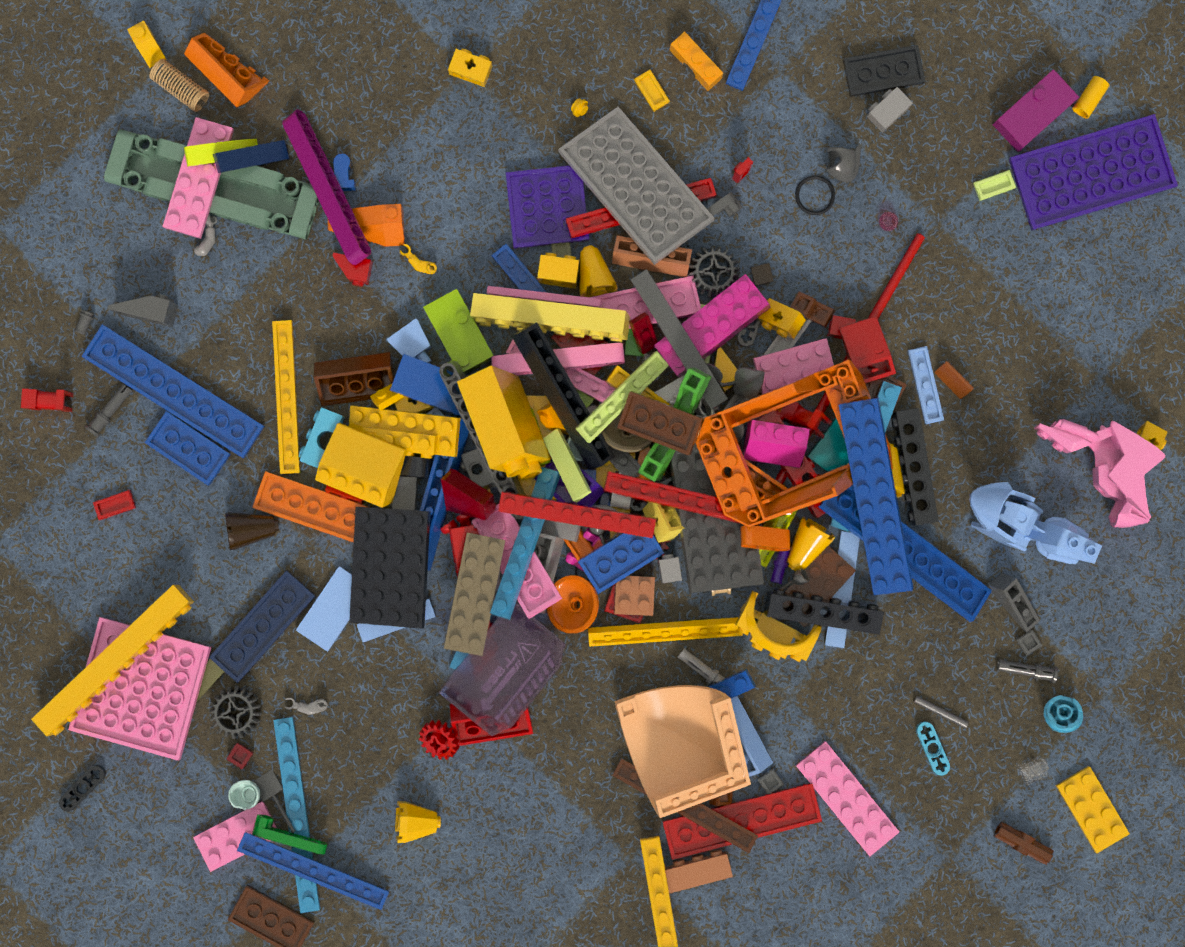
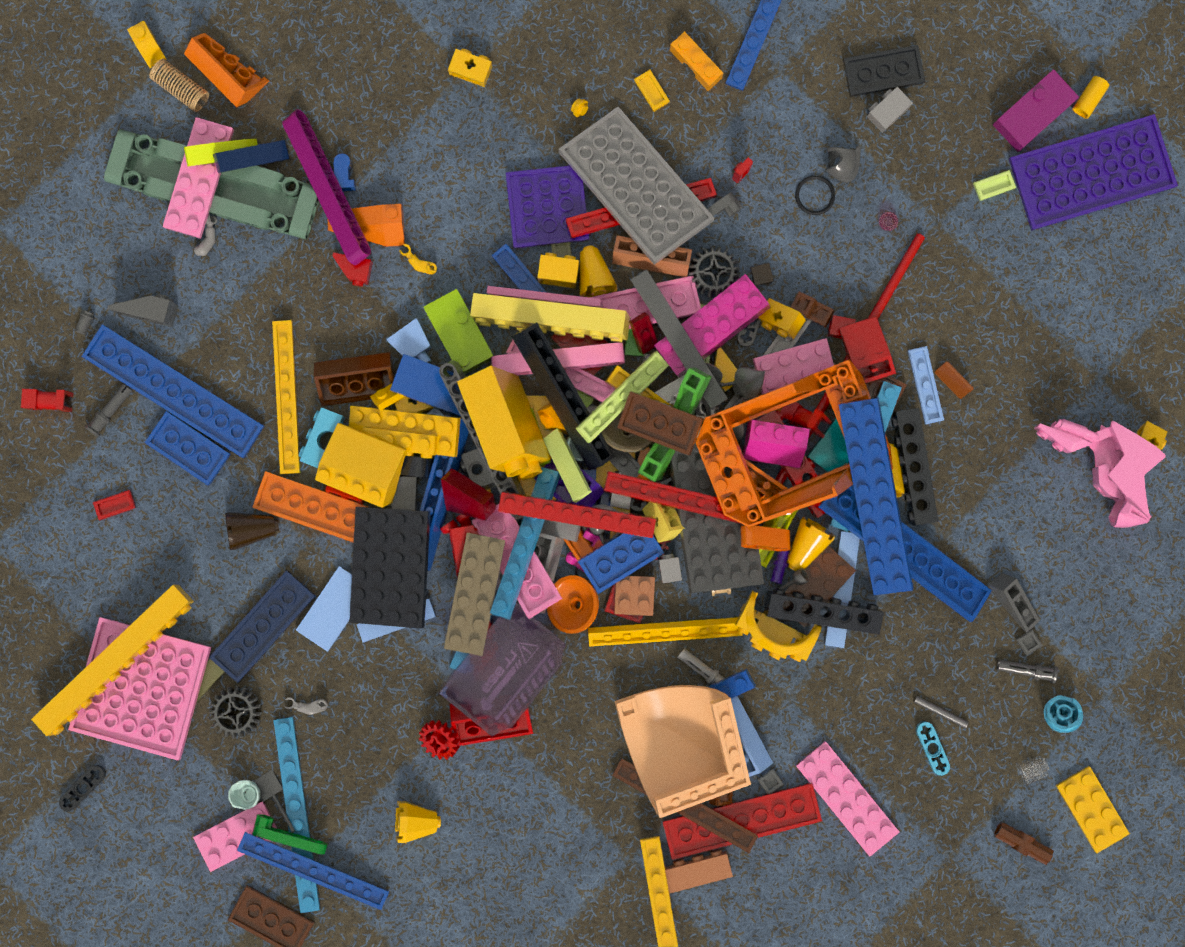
(240, 755): dark red plate -> none
(1054, 538): light blue piece -> none

